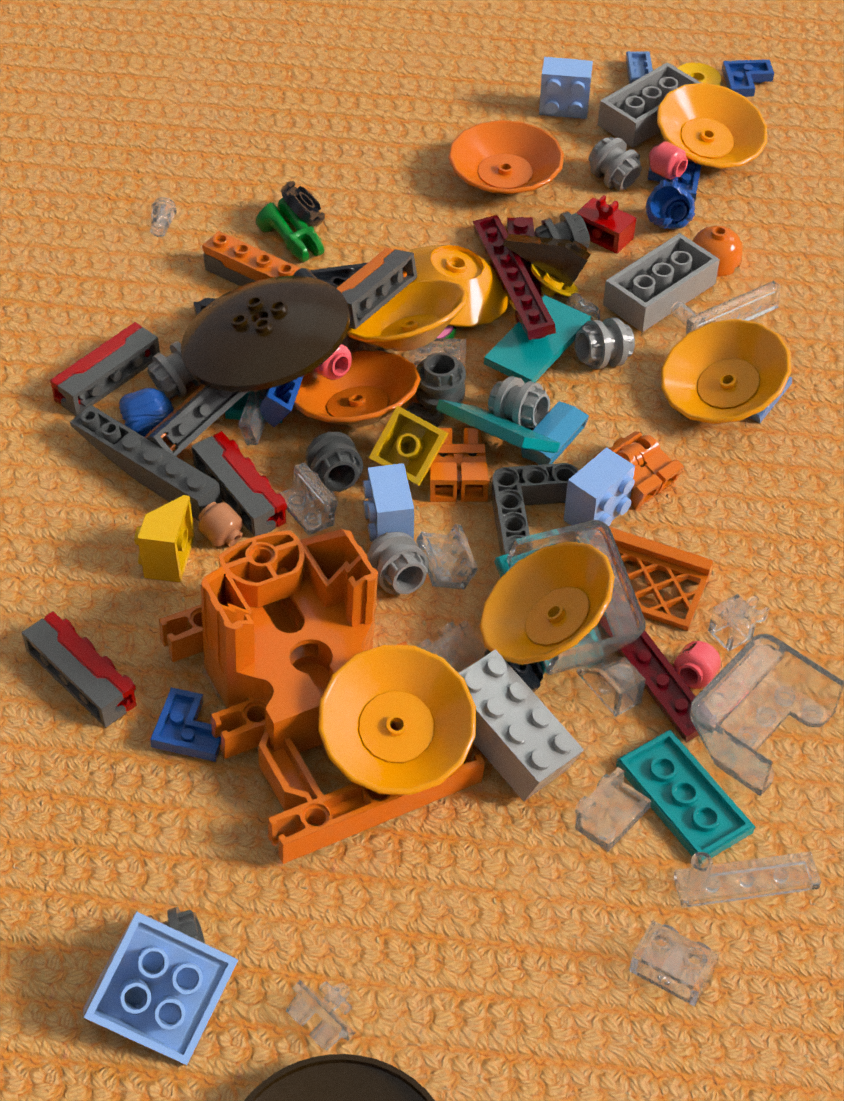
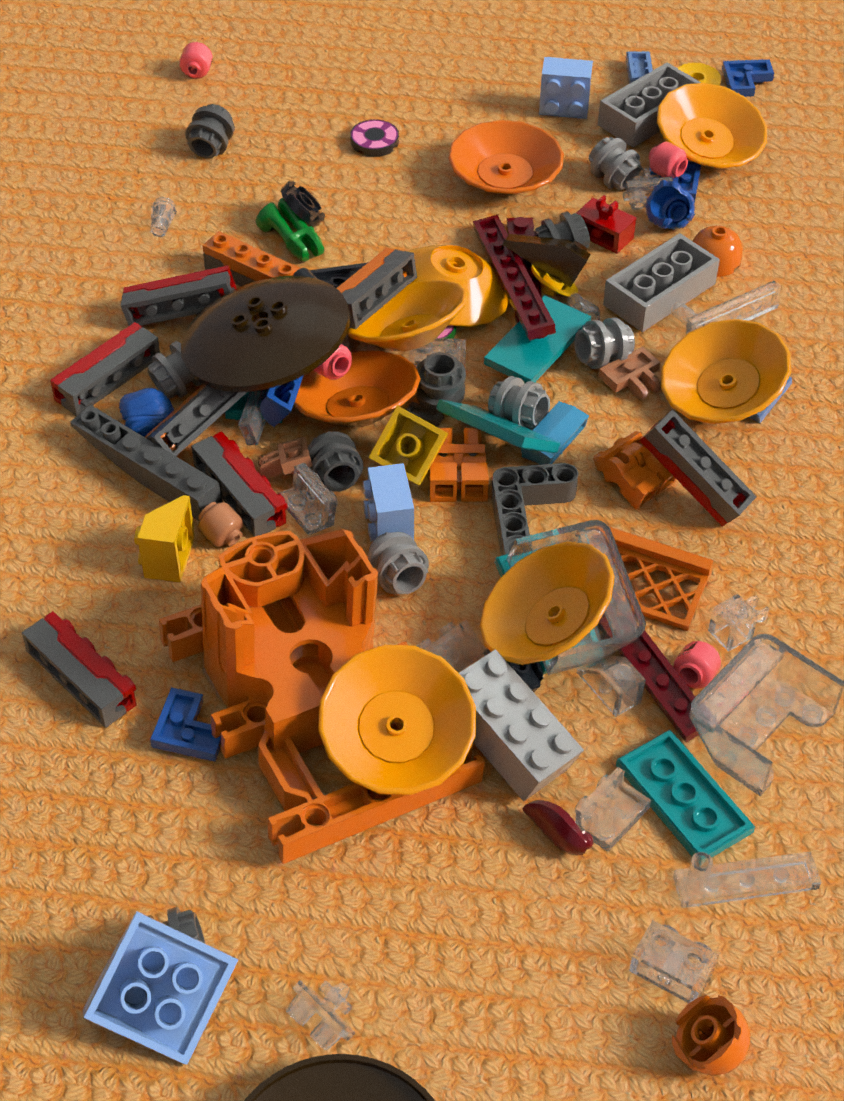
(175, 295): none -> dark grey piece
(196, 60): none -> coral head
(210, 131): none -> dark grey piece
(285, 458): none -> nougat hinge
(374, 137): none -> tile
(448, 557): clear bracket -> none
(559, 827): none -> dark red arm
(600, 489): light blue brick -> none
(629, 372): none -> nougat hinge
(641, 187): none -> clear hips
(698, 468): none -> dark grey piece
(711, 1036): none -> orange cylinder

